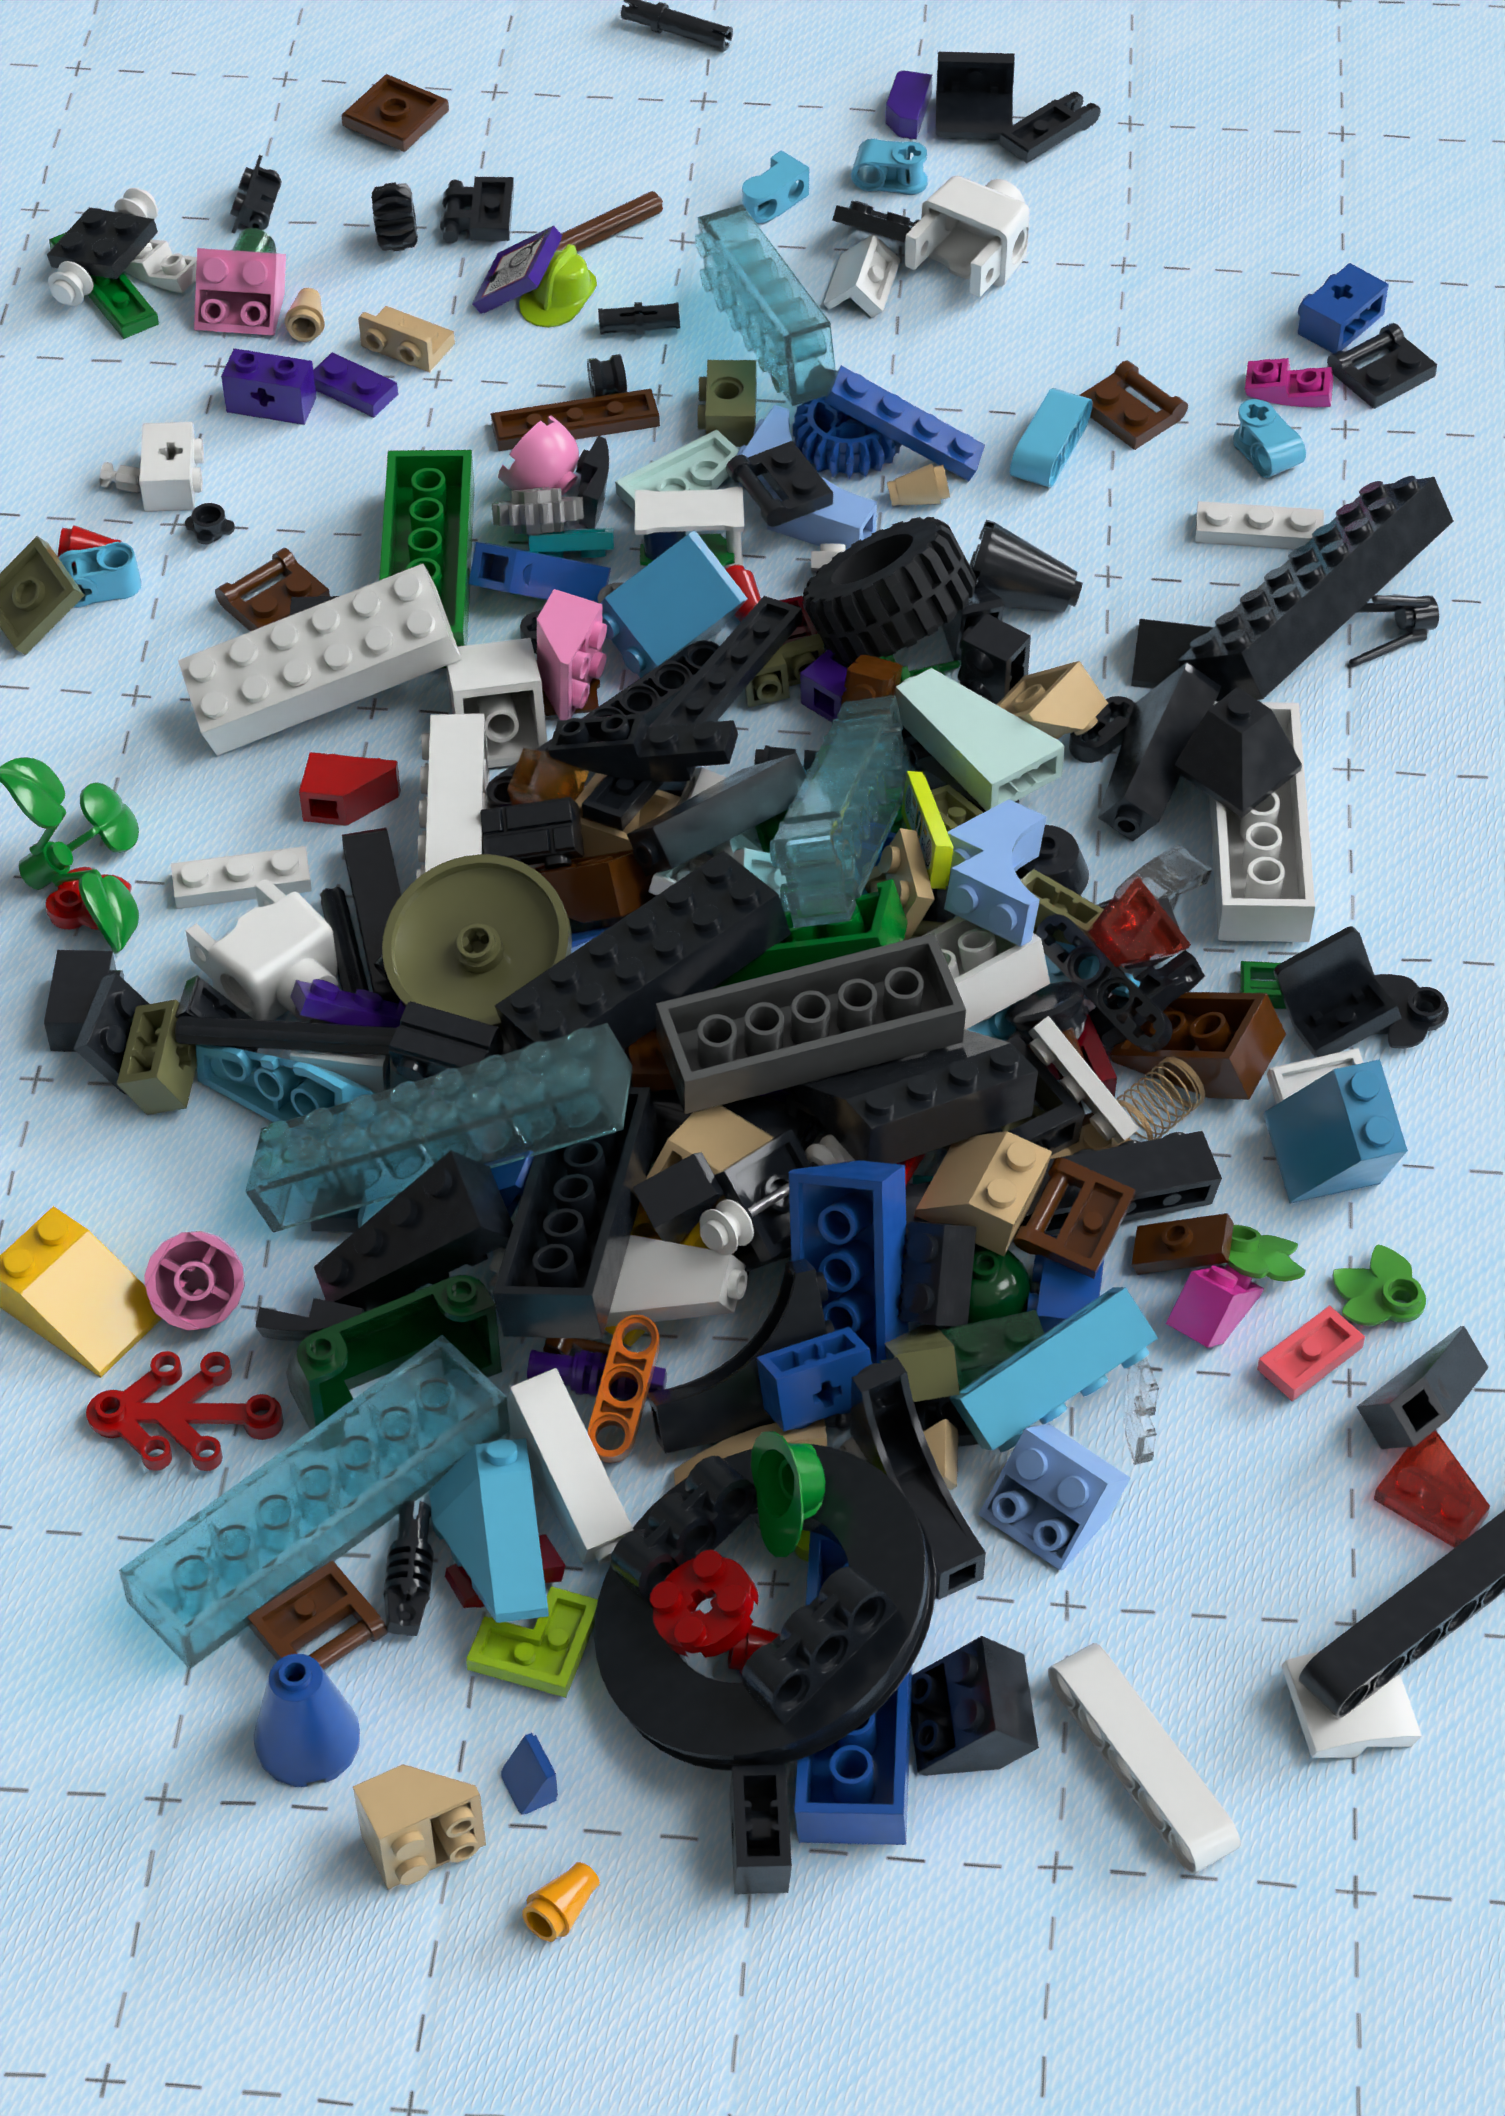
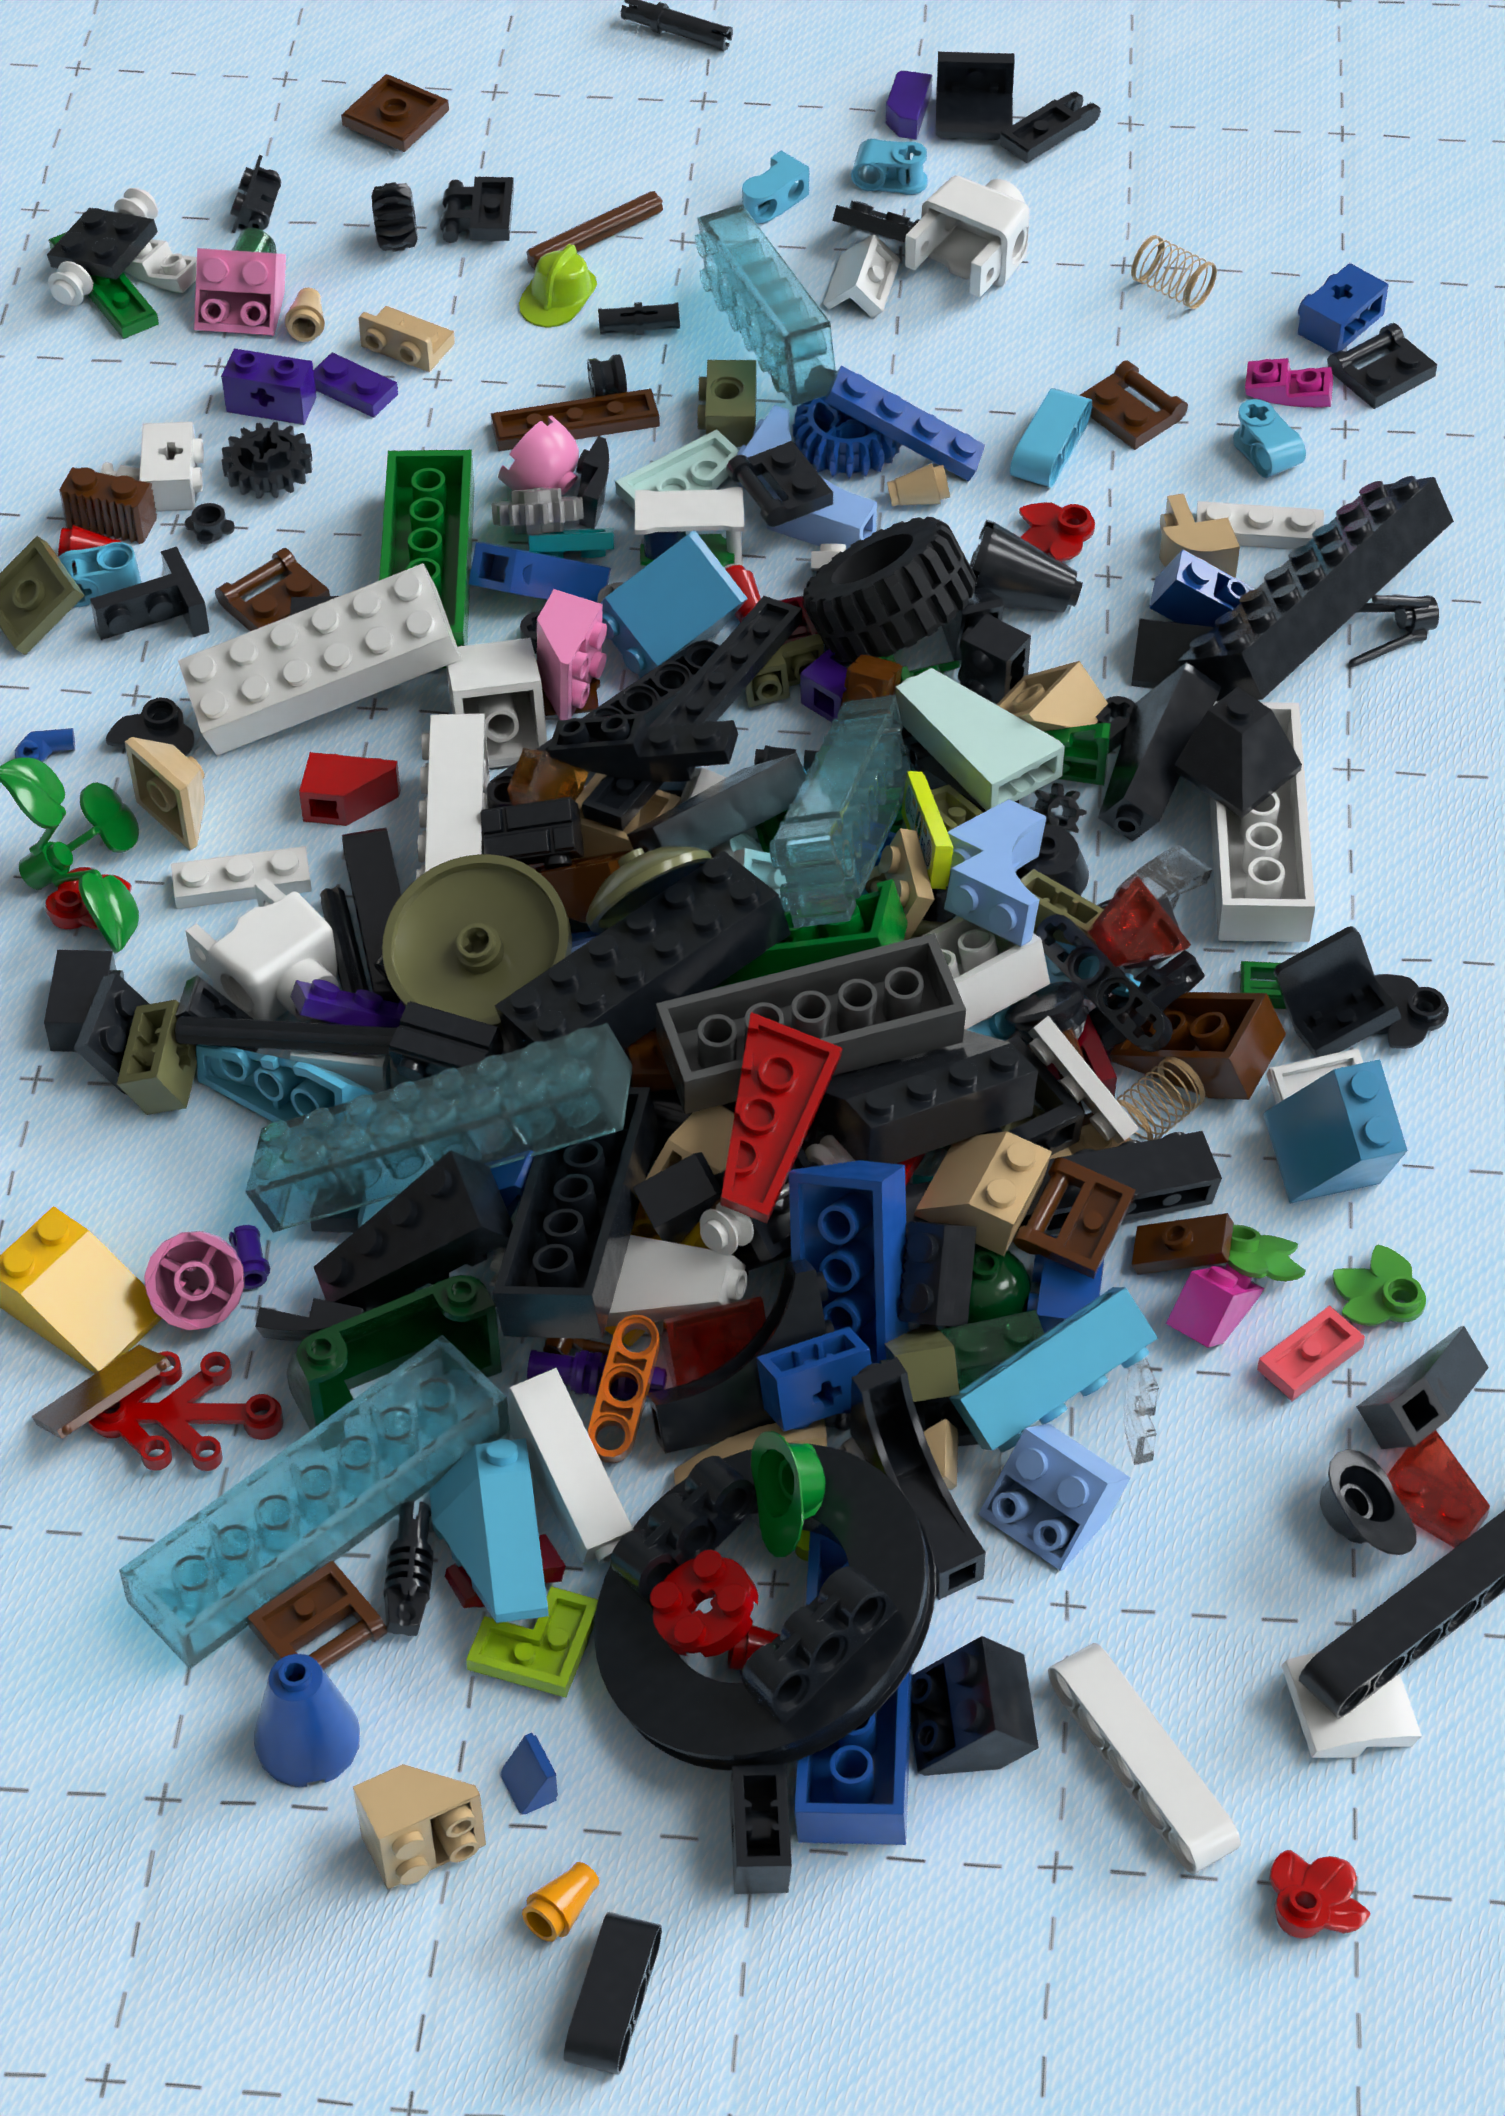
(42, 743): none -> blue arm
(101, 1391): none -> reddish brown piece
(108, 504): none -> reddish brown brick
(153, 602): none -> black bracket
(158, 722): none -> black plate
(168, 787): none -> tan slope
(248, 1248): none -> dark purple pin
(267, 460): none -> black gear
(517, 270): dark purple tile -> none
(612, 1993): none -> black beam
(640, 880): none -> olive dish
(709, 1337): none -> clear red slope
(775, 1105): none -> red wing
(1056, 798): none -> black gear
(1058, 528): none -> red plate
(1084, 752): none -> green wing
(1189, 284): none -> tan piece
(1195, 591): none -> blue slope
(1207, 540): none -> tan brick
(1315, 1895): none -> red plate
(1364, 1506): none -> black piece

